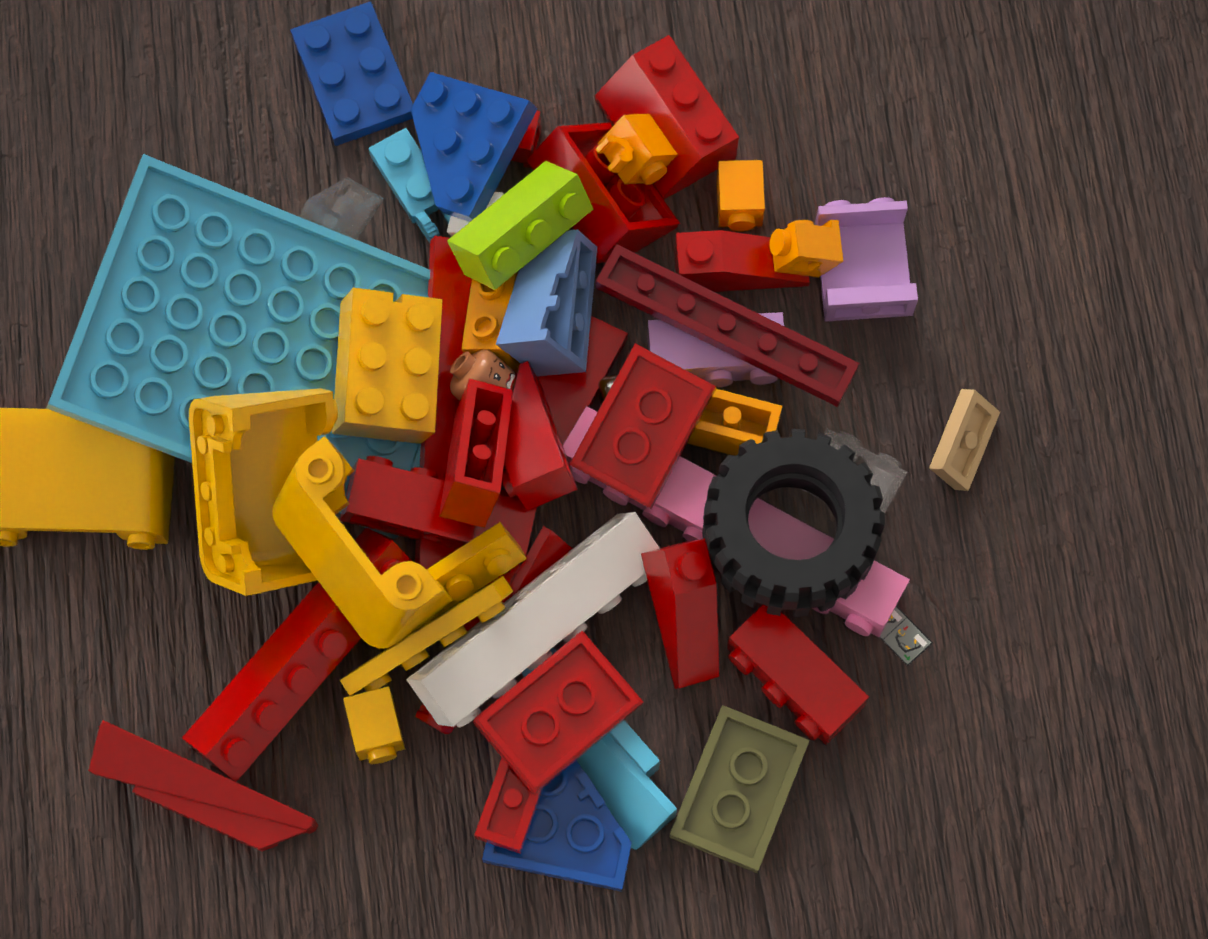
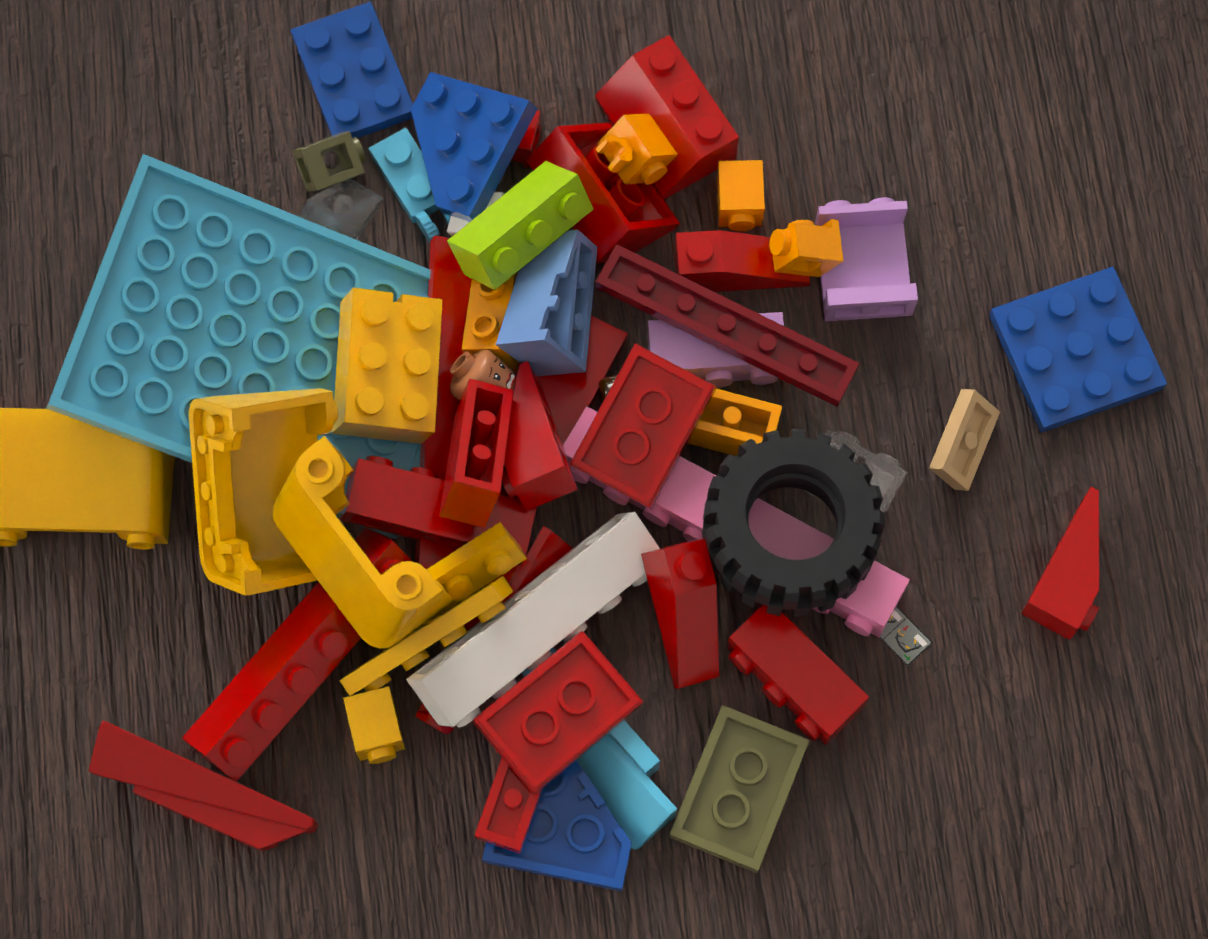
(348, 164): none -> olive brick
(1071, 578): none -> red slope
(1077, 349): none -> blue plate

